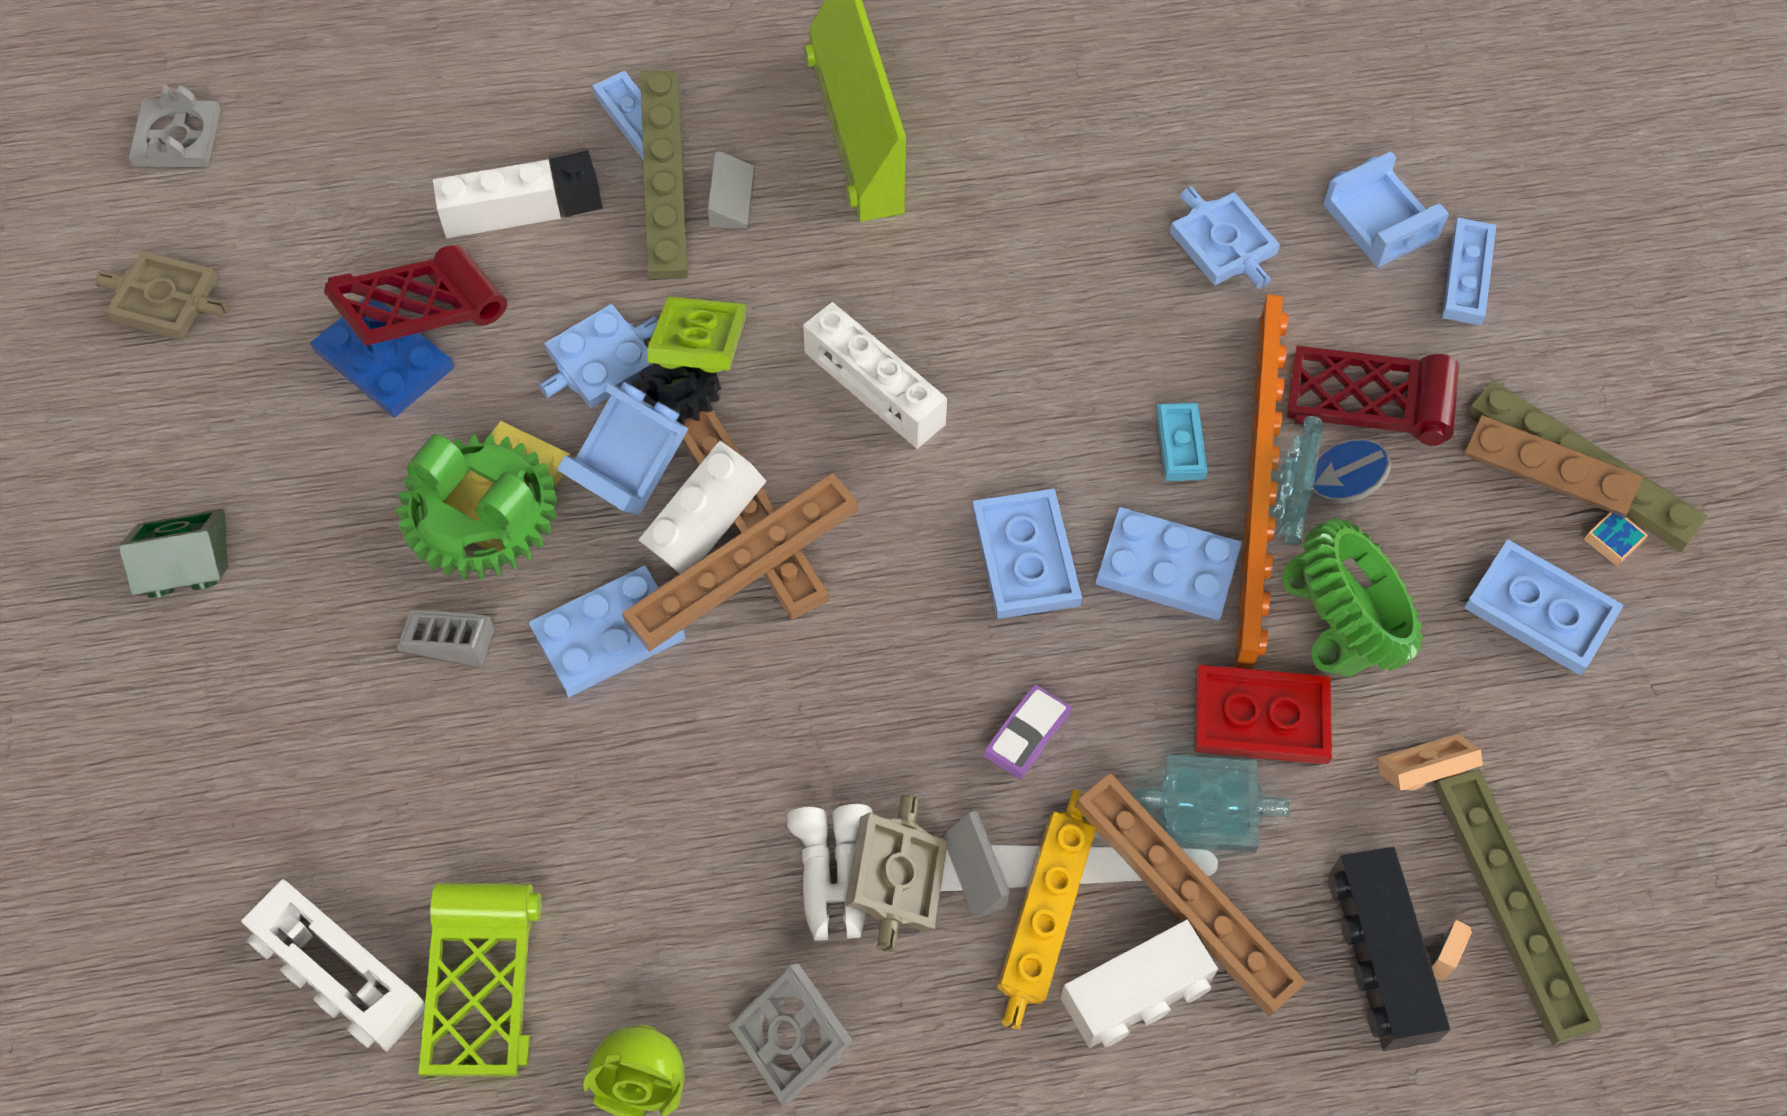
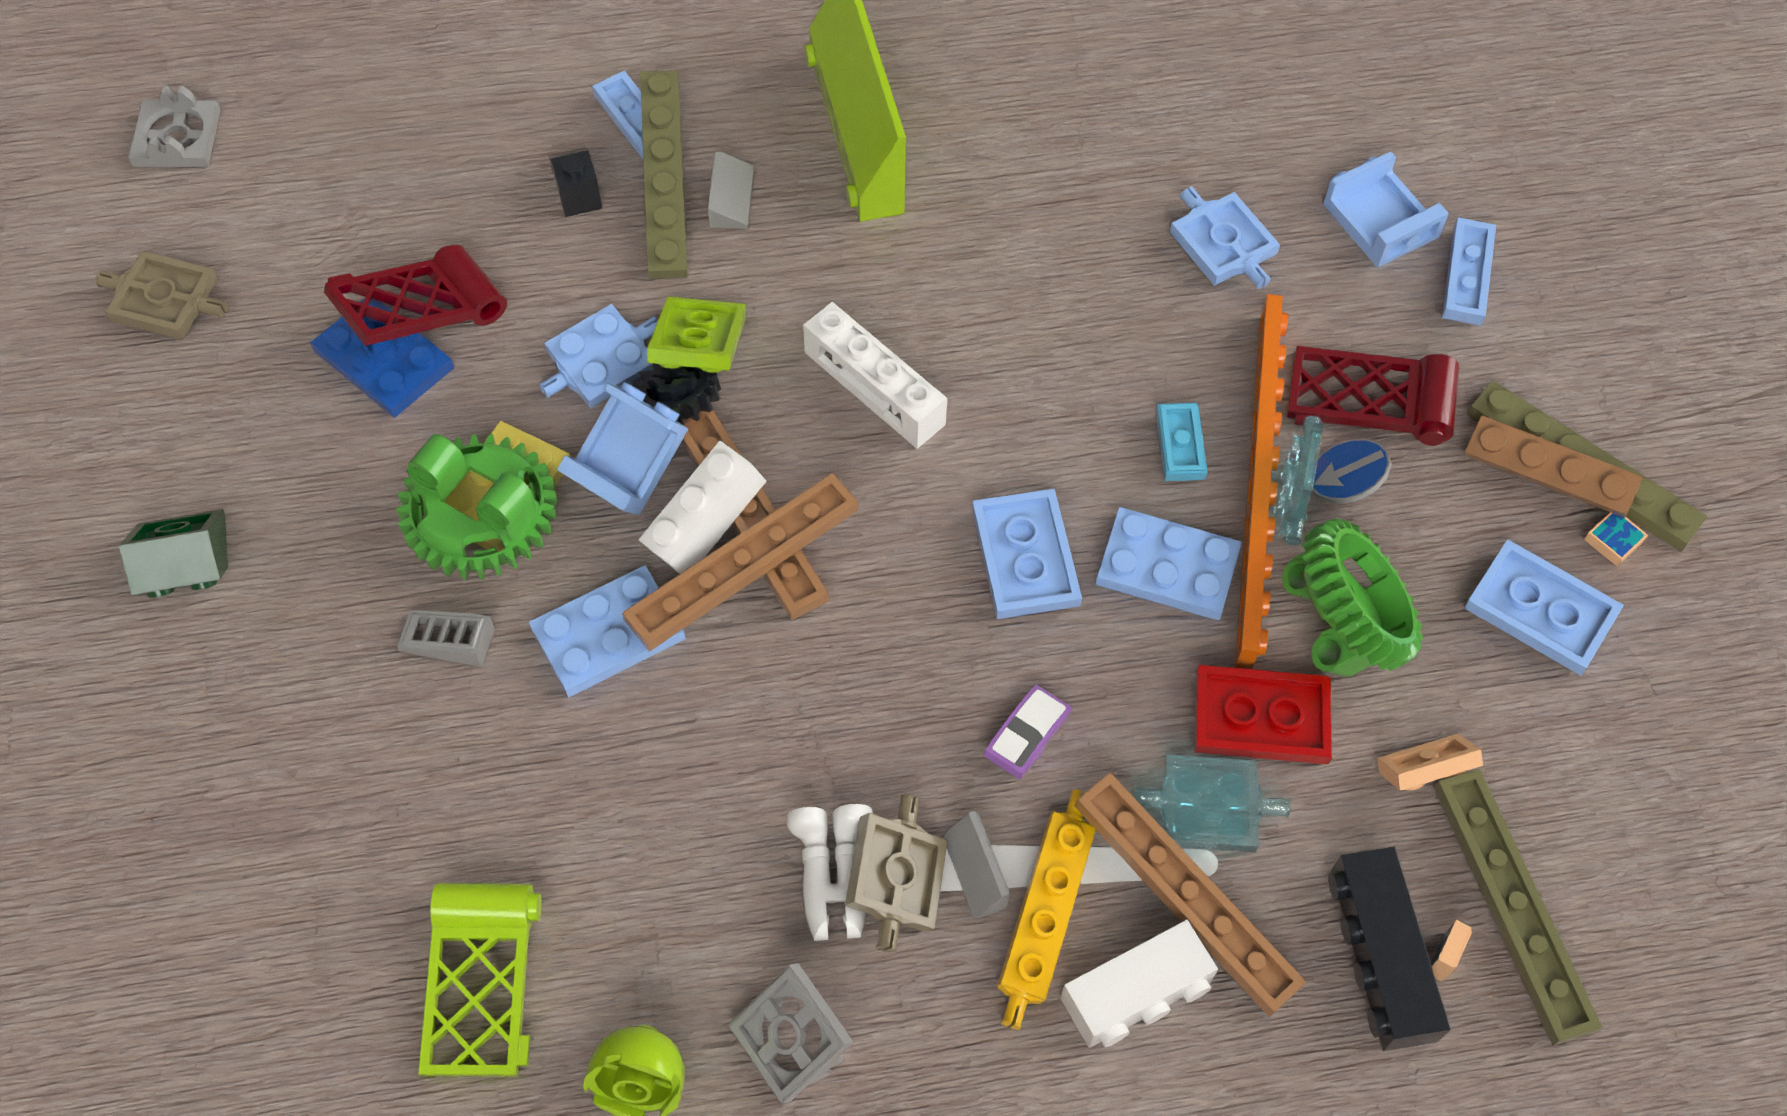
(280, 916): white brick -> none
(496, 199): white brick -> none

